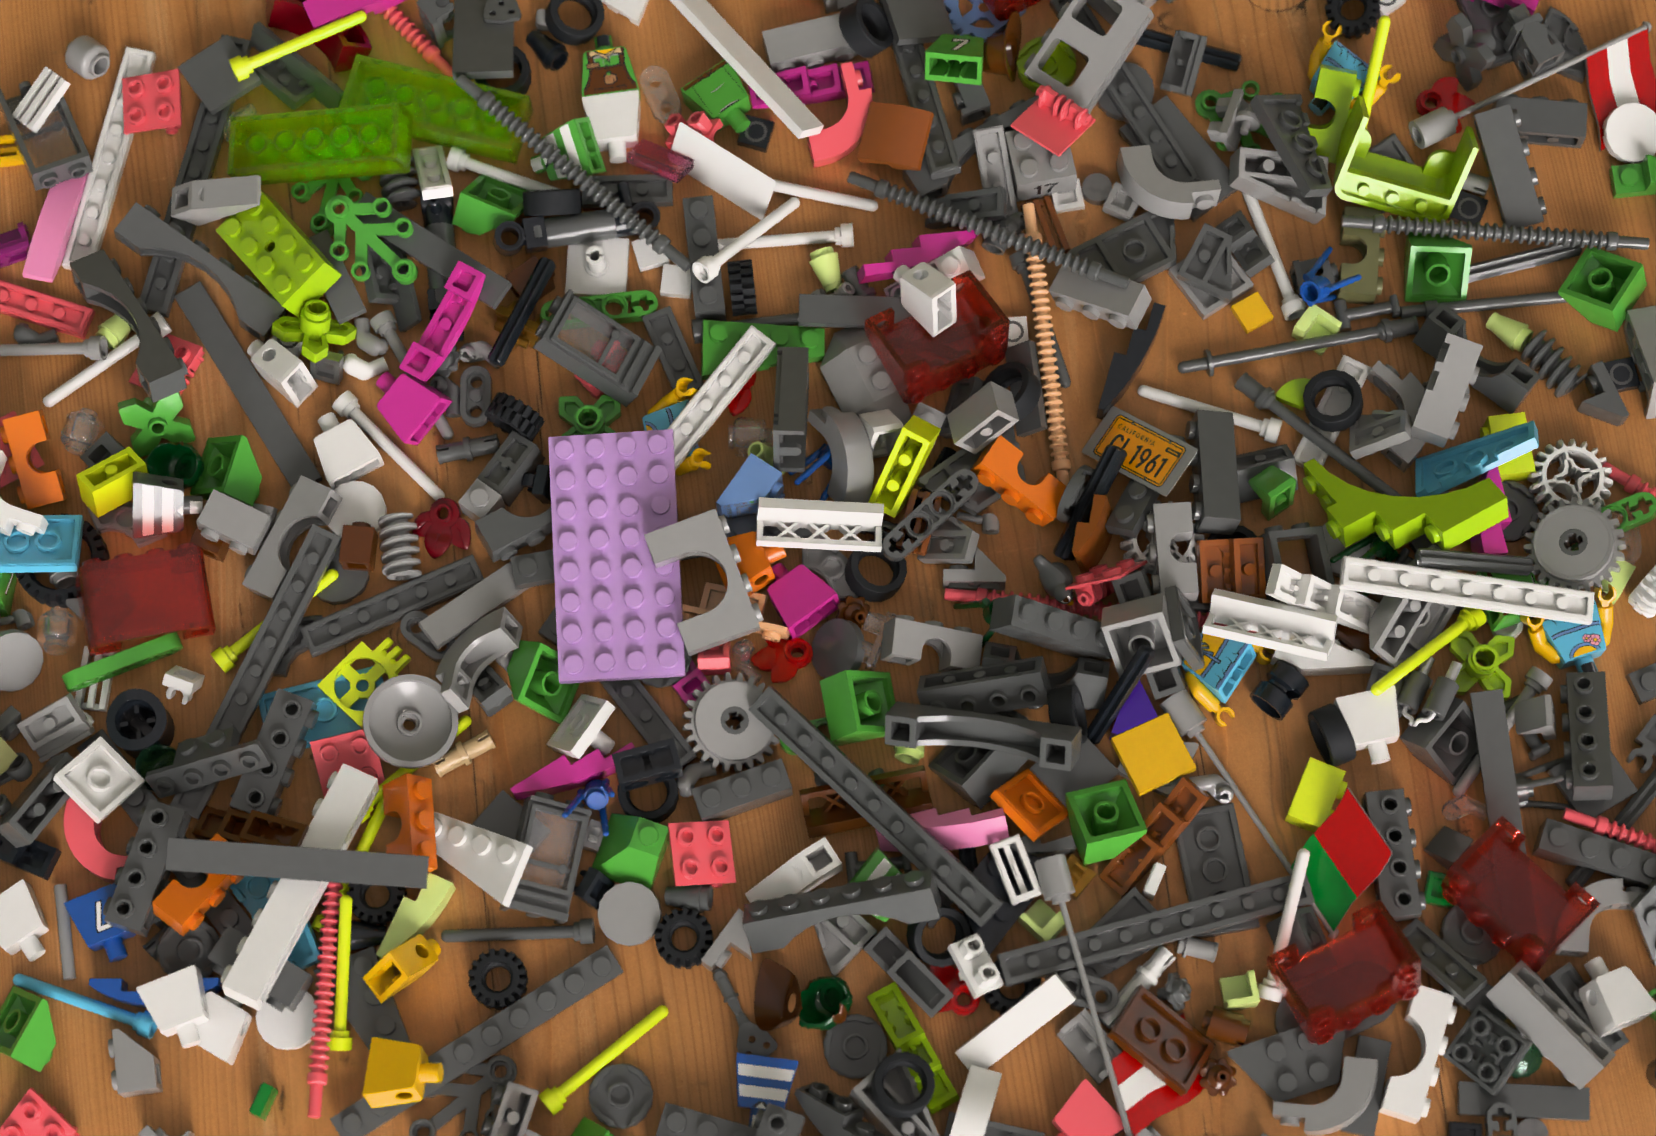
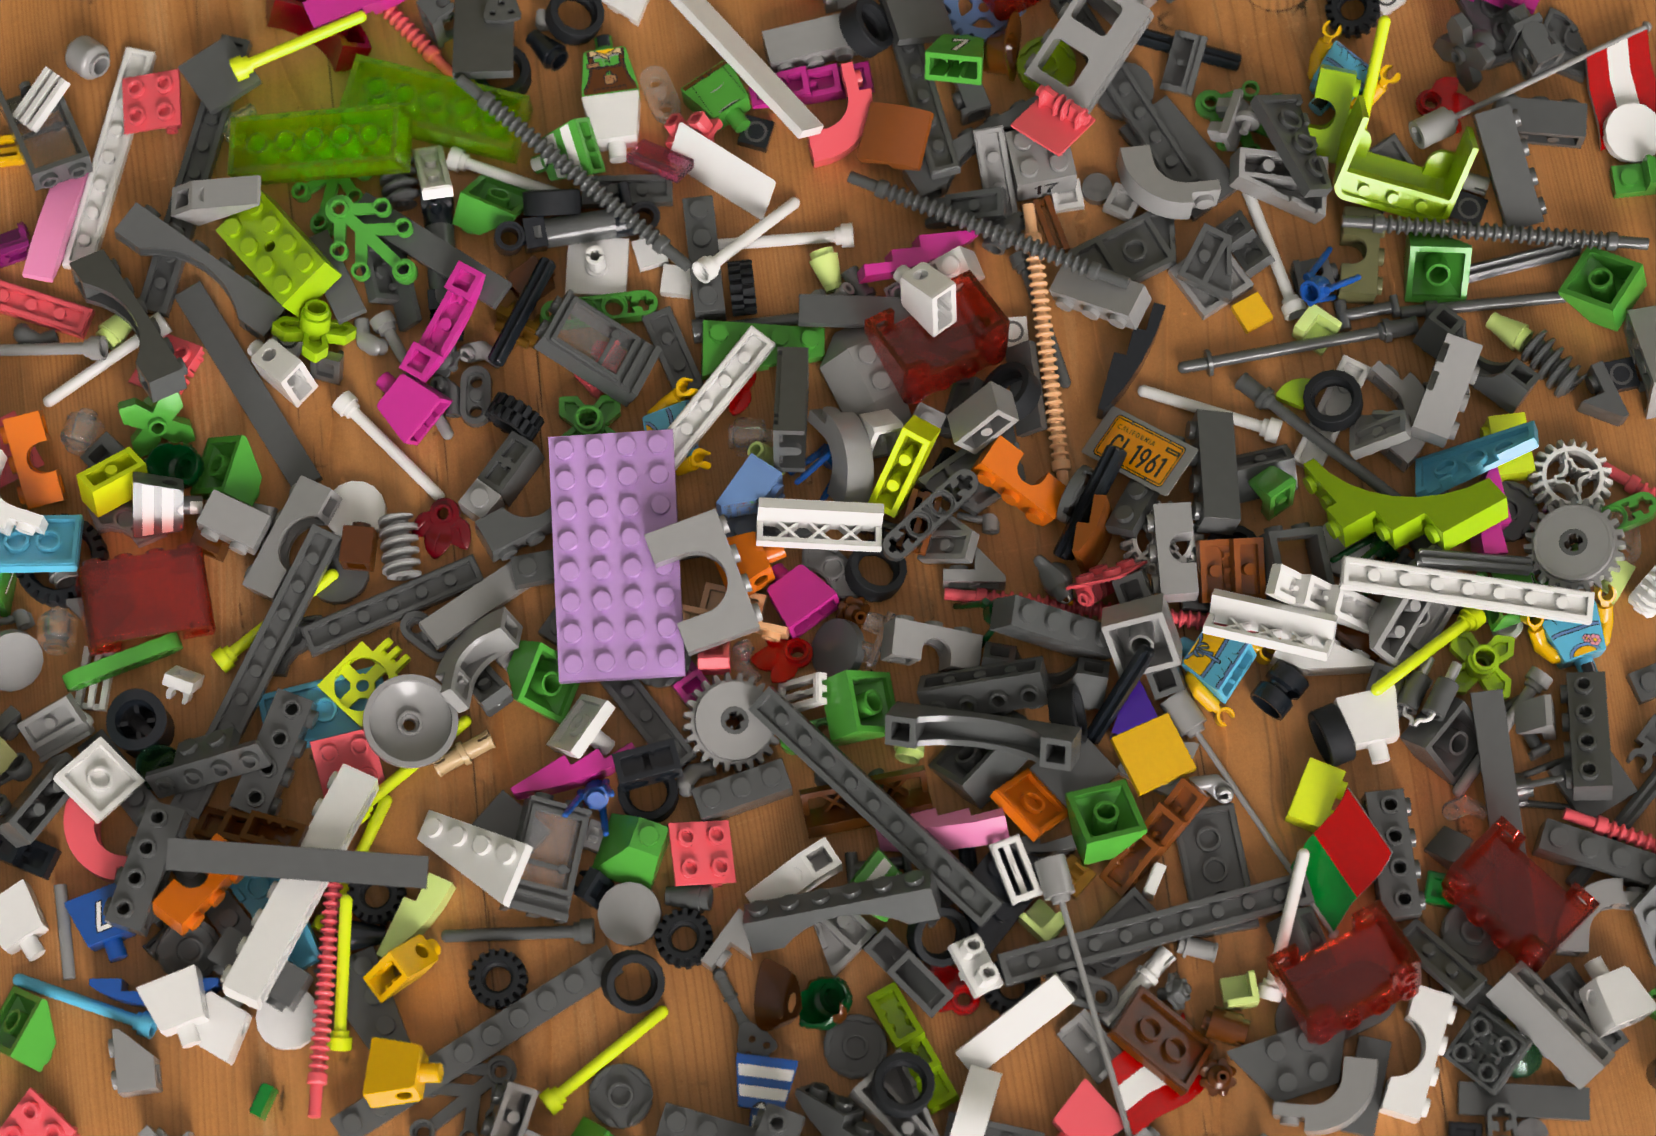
(292, 76): dark grey bracket -> none
(344, 451): white torso -> none
(362, 369): white arm -> none
(412, 801): orange arch -> none
(467, 448): dark grey pin -> none
(539, 483): black tile -> none
(654, 993): none -> black tyre
(816, 691): none -> white tile
(825, 196): white piece -> none
(1184, 628): dark grey tile -> none

